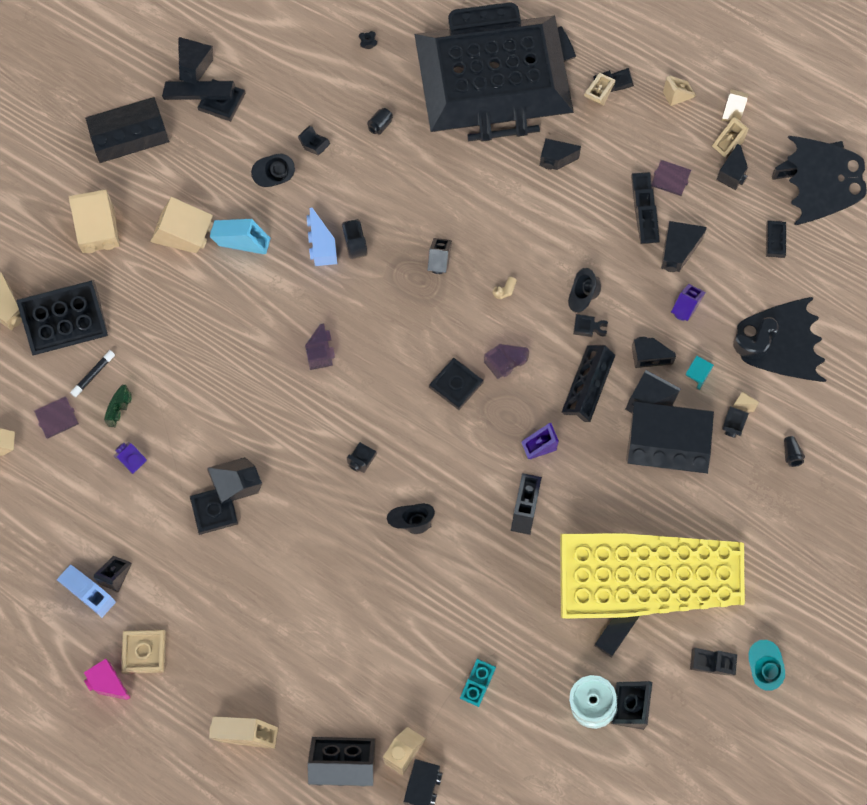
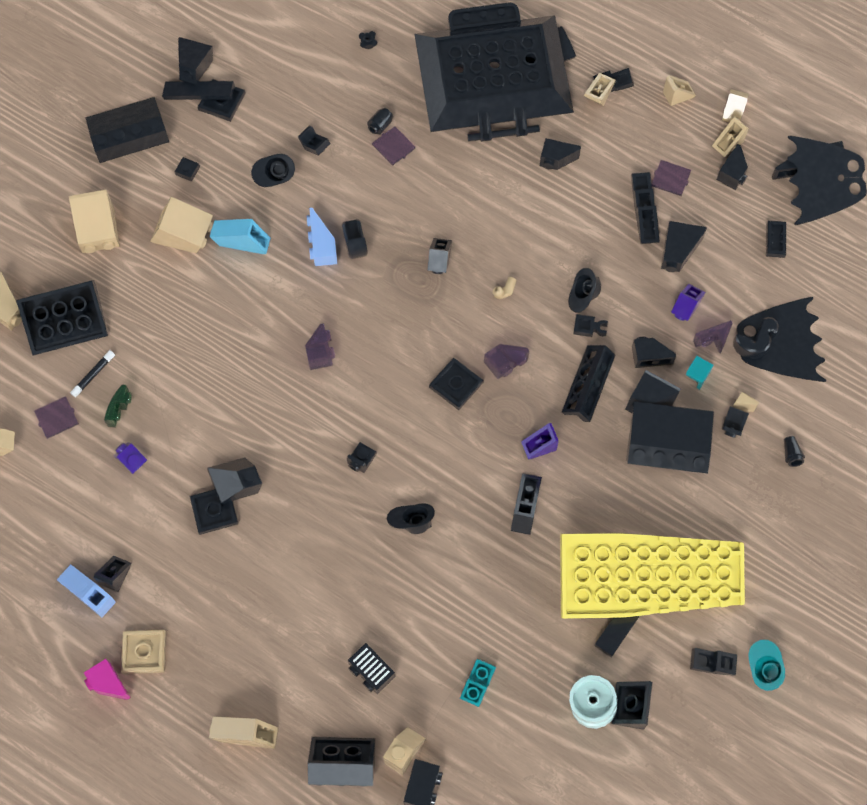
(187, 169): none -> black plate
(371, 669): none -> black brick
(393, 146): none -> clear purple piece
(717, 334): none -> clear purple slope

